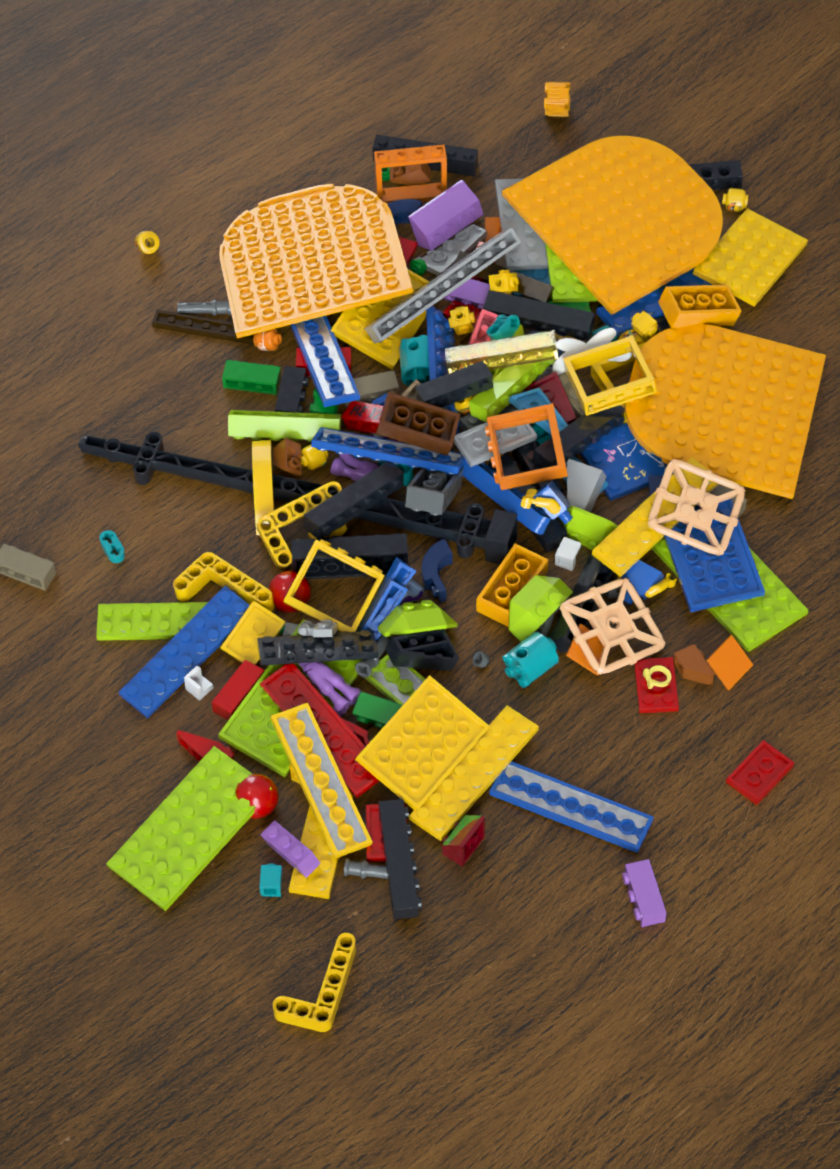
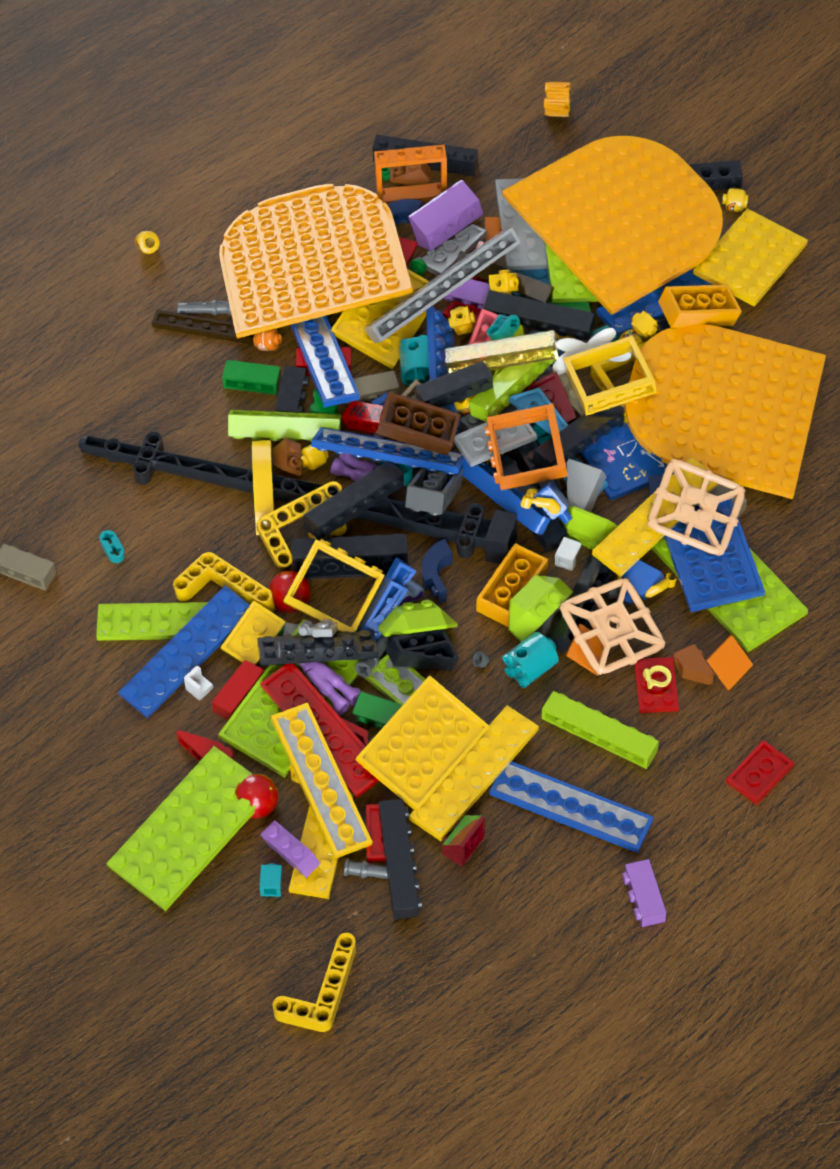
(600, 729): none -> lime brick

